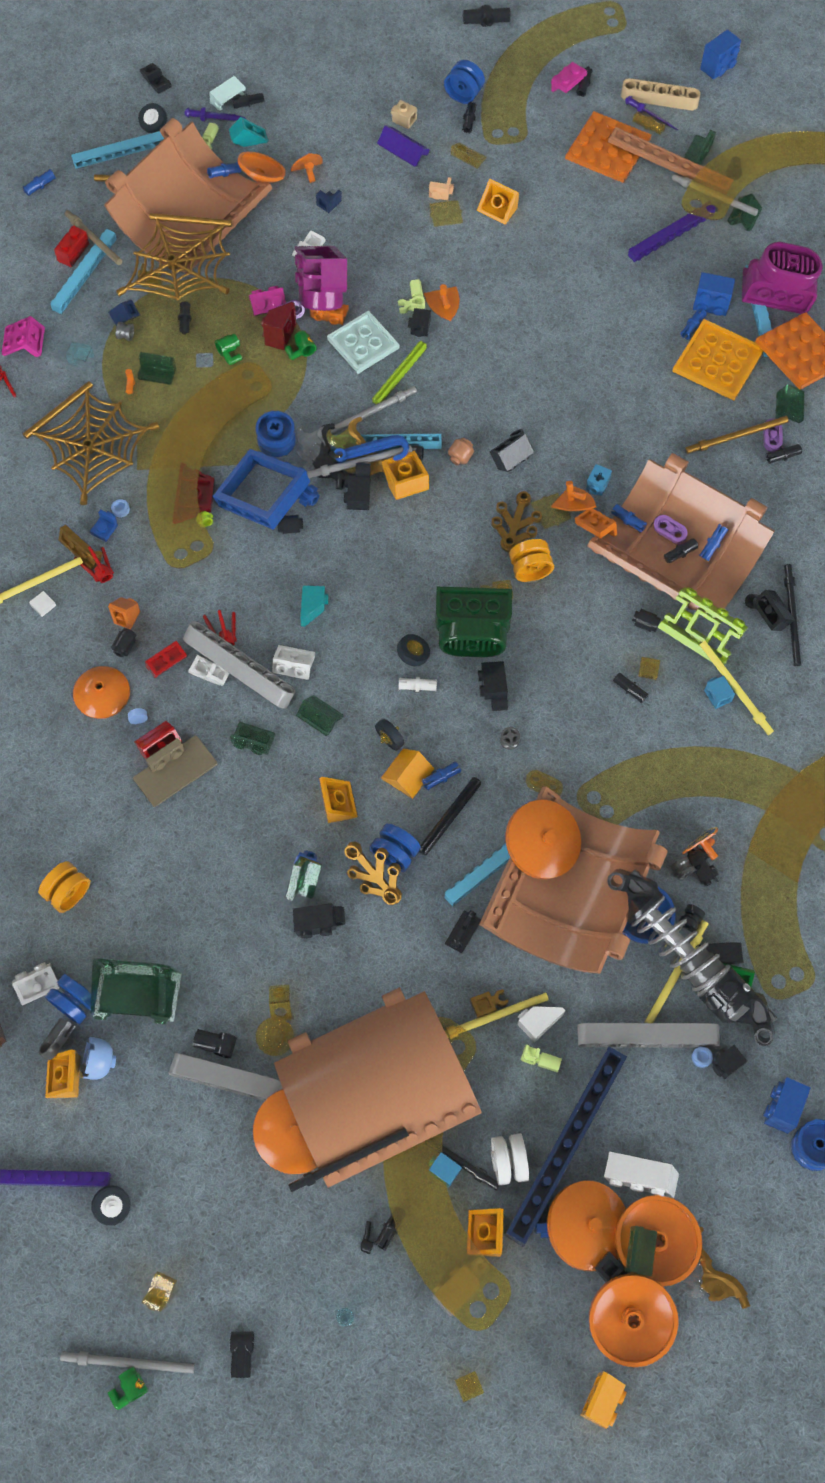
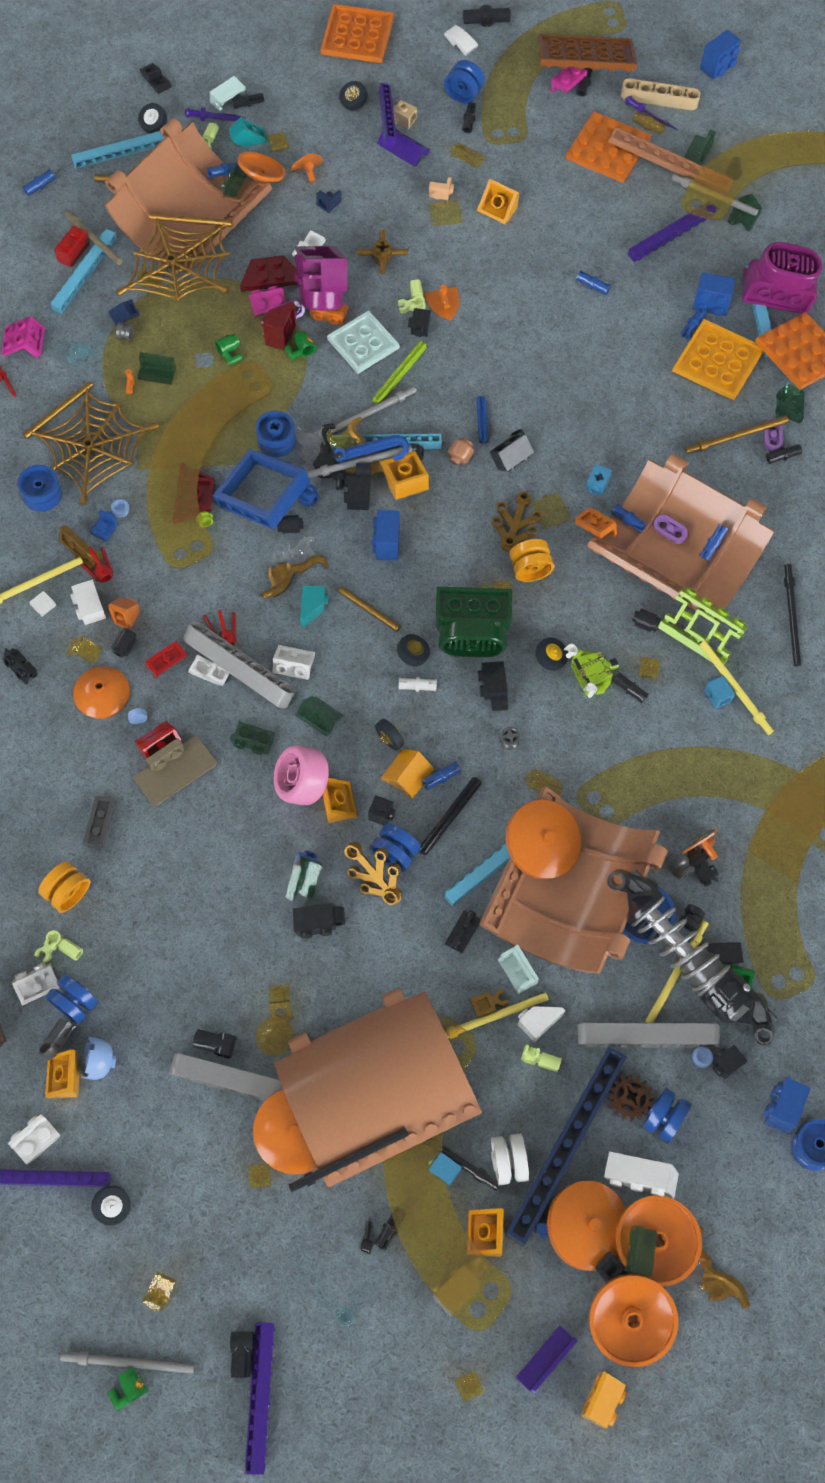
(13, 659): none -> black hinge
(34, 1138): none -> white bracket
(39, 488): none -> blue wheel
(55, 940): none -> yellowish green bar
(85, 649): none -> clear yellow bracket
(88, 602): none -> white brick
(99, 822): none -> dark grey hinge
(134, 989): clear green windscreen -> none
(184, 317): black axle -> none
(230, 186): none -> clear green hinge
(259, 1176): none -> clear yellow plate
(259, 1399): none -> dark purple piece
(268, 273): none -> dark red wing
(278, 142): none -> clear yellow plate
(290, 563): none -> piece
(301, 775): none -> bright pink wheel
(353, 95): none -> black wheel
(357, 33): none -> orange plate
(361, 603): none -> pearl gold bar
(381, 810): none -> black brick
(382, 252): none -> pearl gold bar
(386, 534): none -> blue brick
(387, 115): none -> dark purple piece
(461, 38): none -> white slope
(482, 419): none -> blue axle
(518, 969): none -> light aqua hinge
(546, 1359): none -> dark purple panel
(551, 653): none -> black wheel
(574, 499): orange shield -> none
(587, 52): none -> dark orange plate
(591, 669): none -> lime torso
(593, 282): none -> blue pin
(626, 1088): none -> reddish brown gear
(665, 1114): none -> blue wheel
(681, 550): black axle -> none
(771, 609): black hinge -> none

